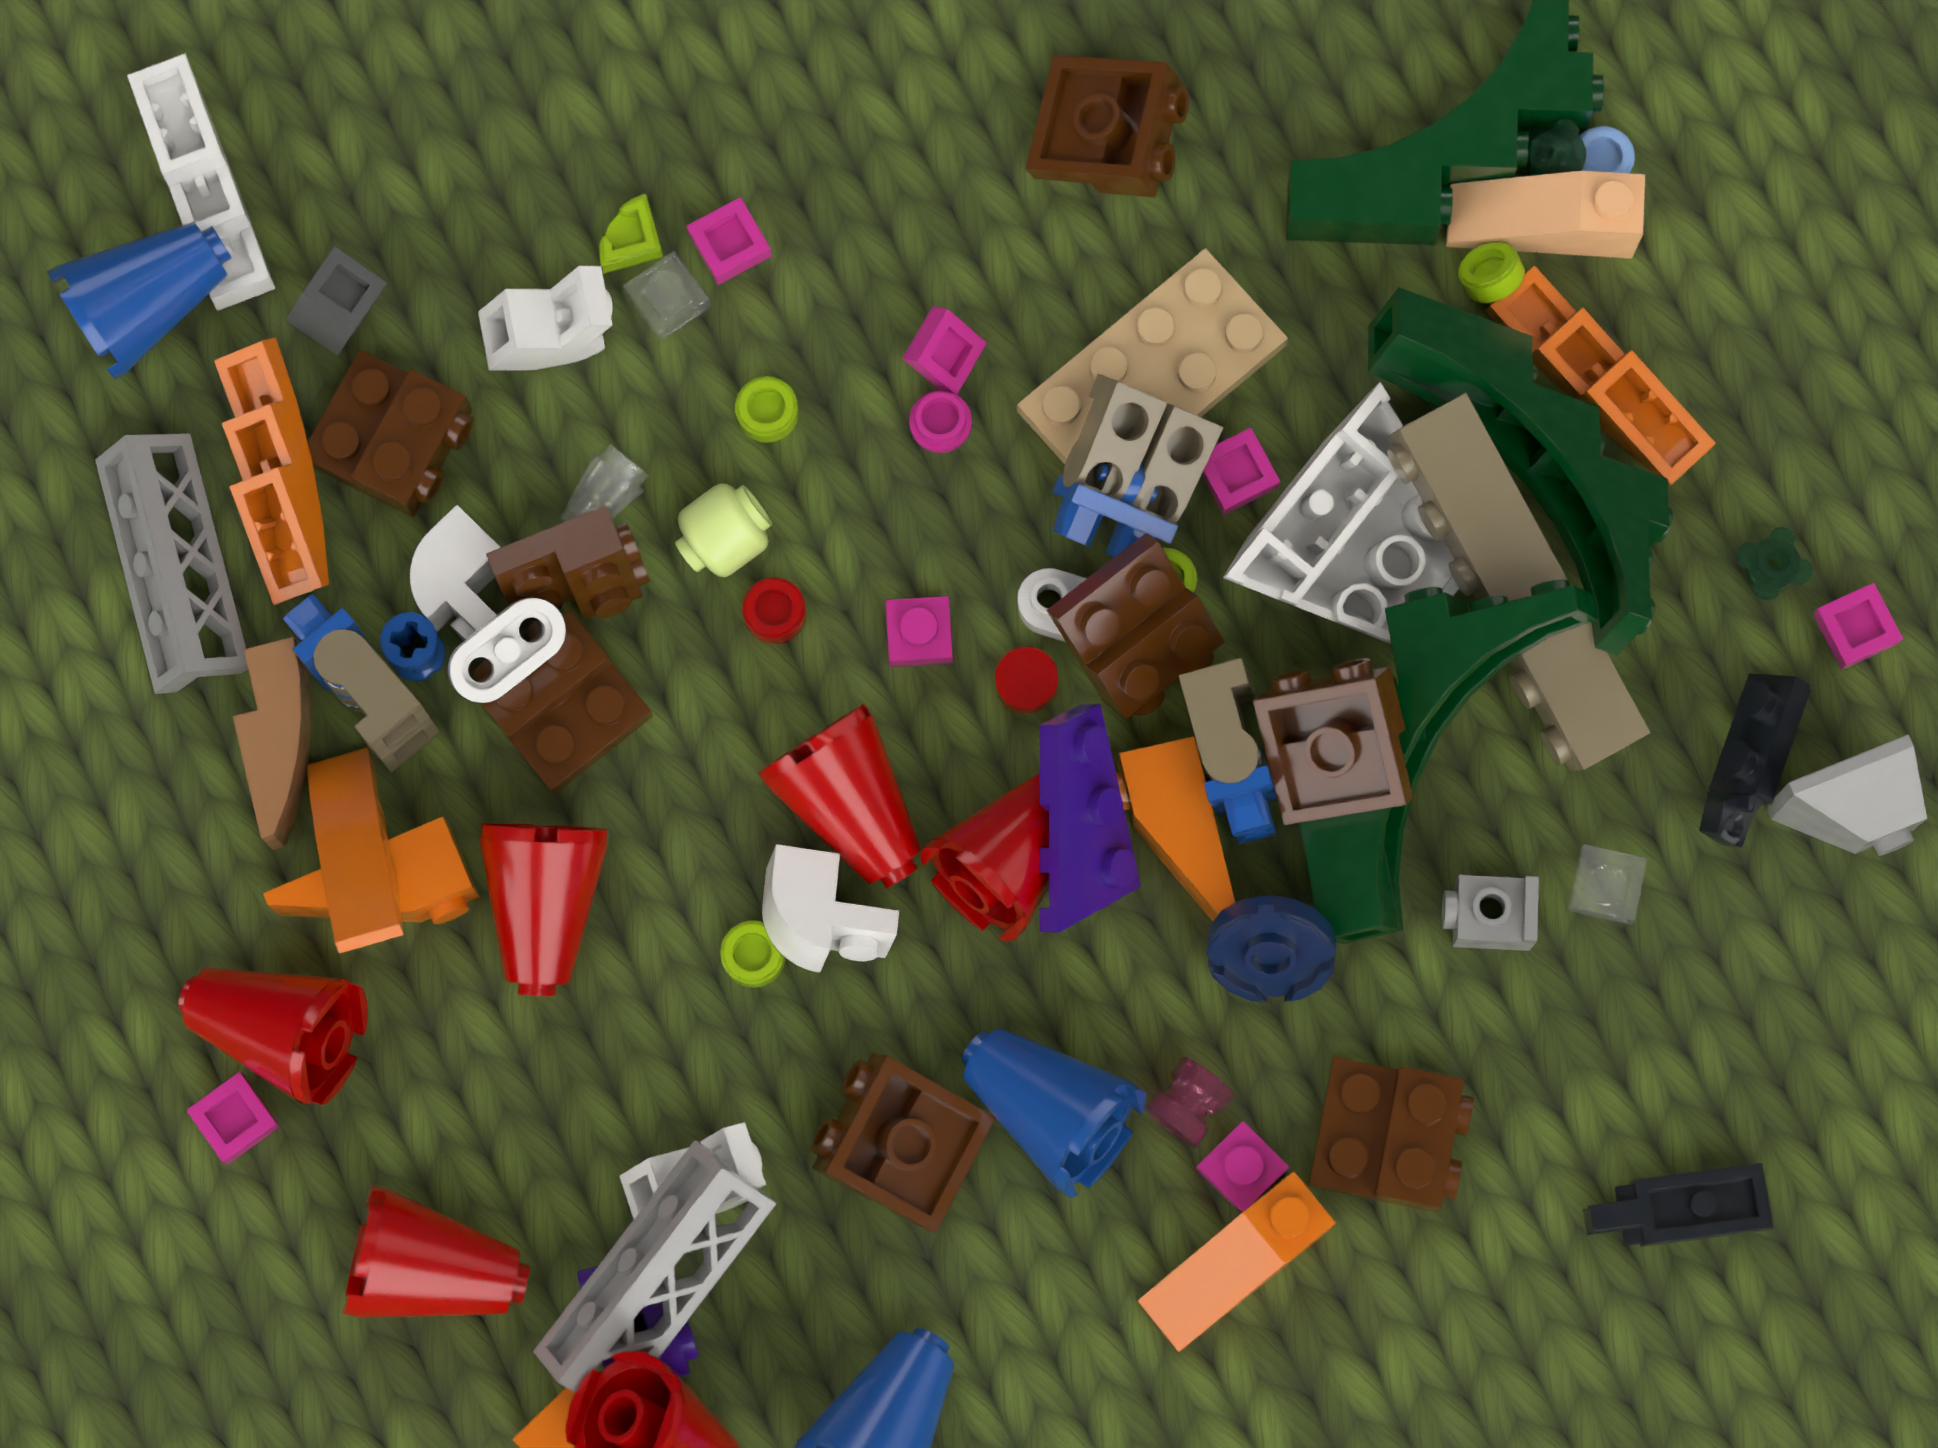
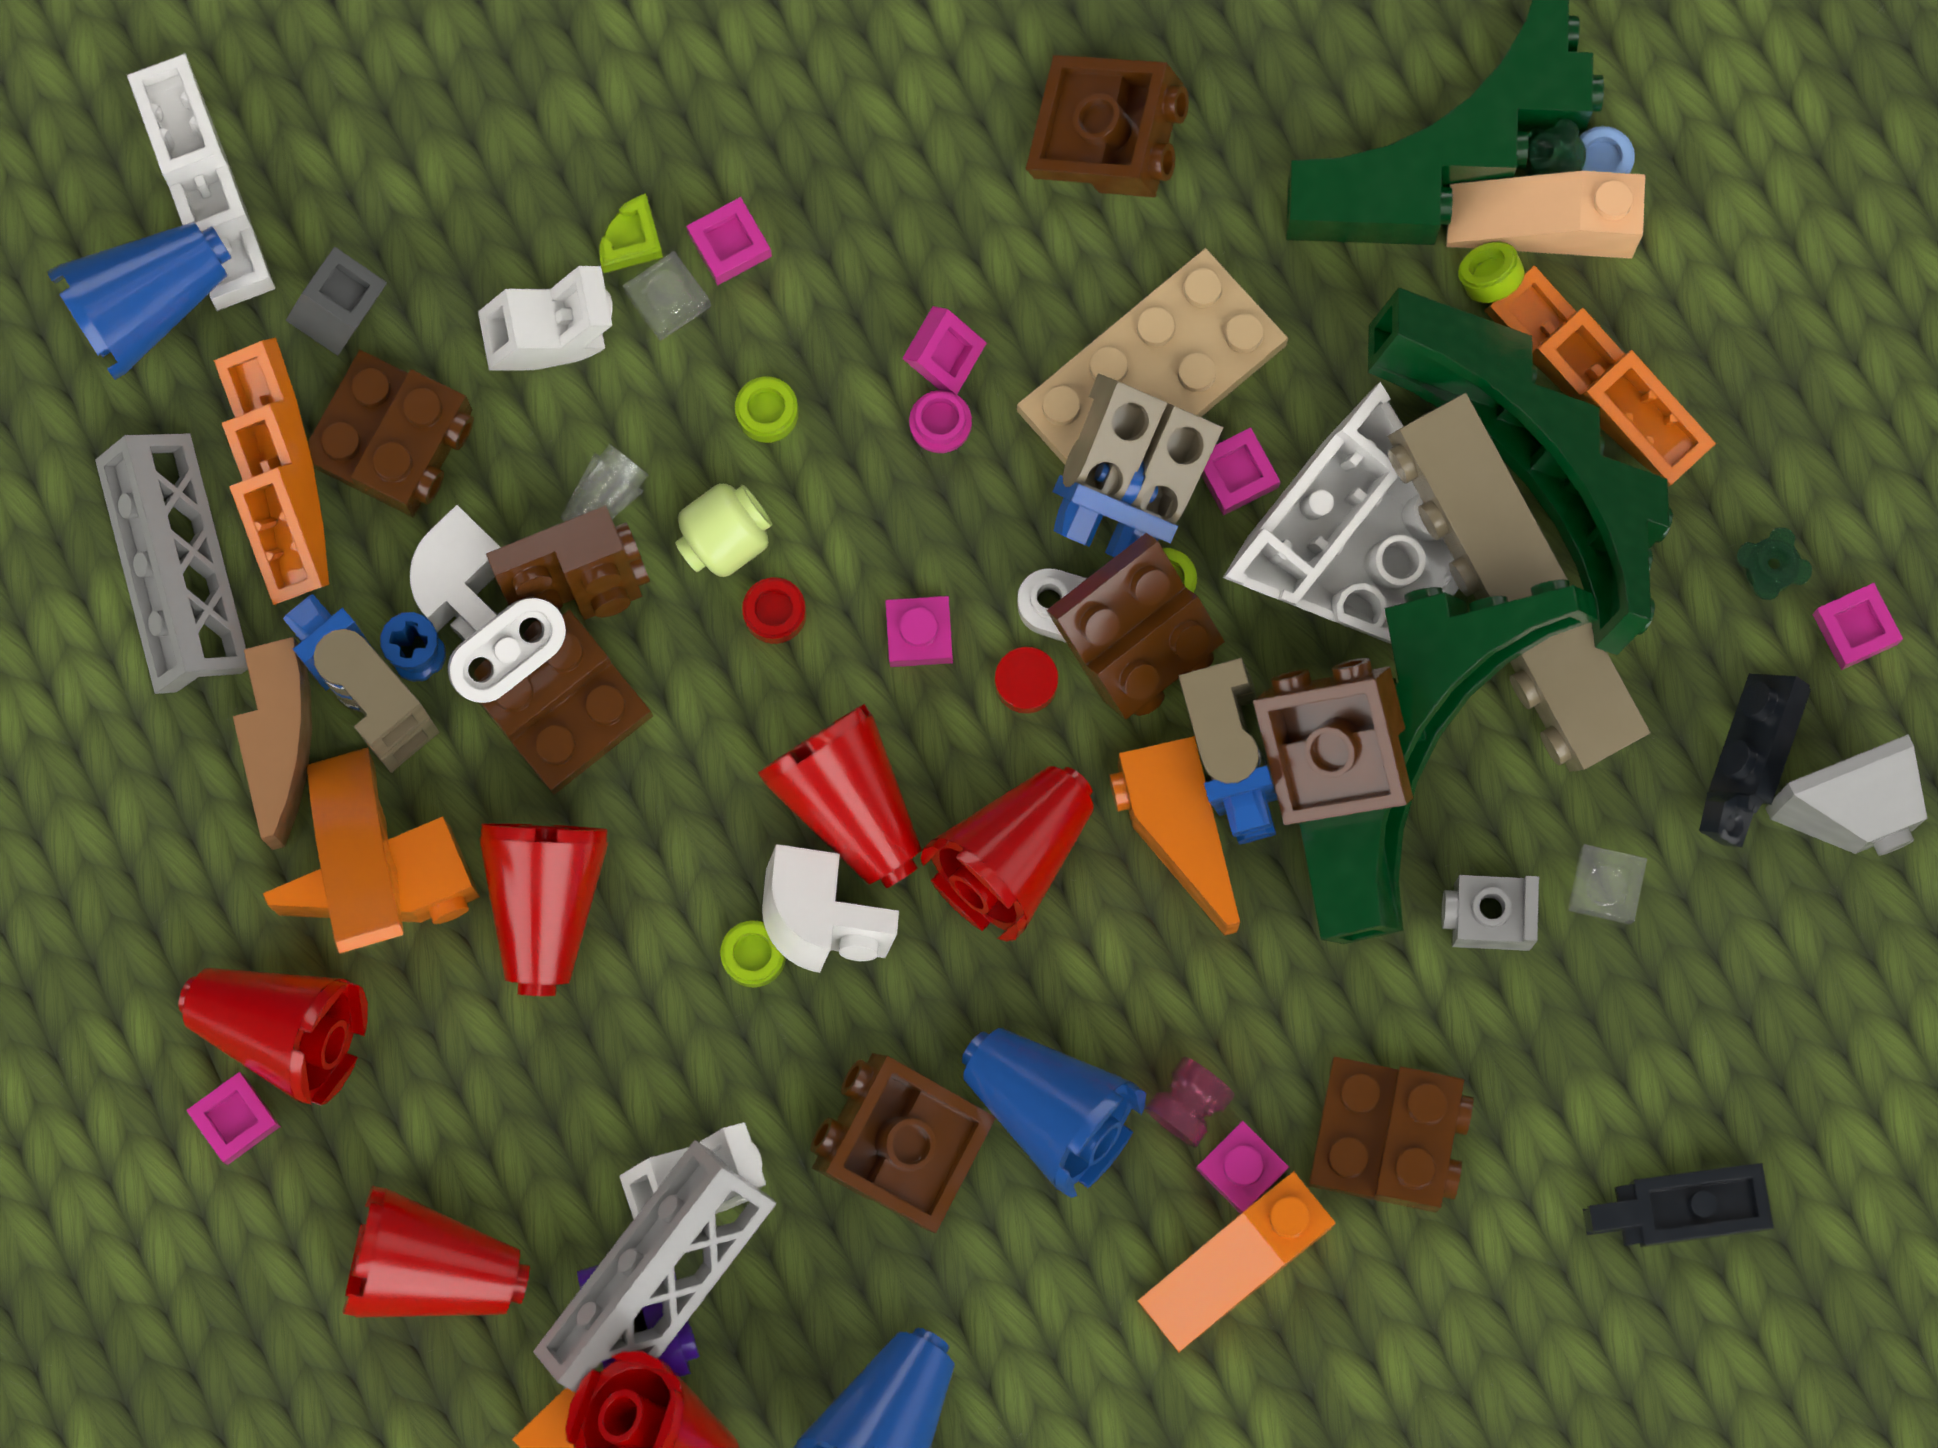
(1088, 831): dark purple wing -> none
(1271, 949): dark blue tile -> none

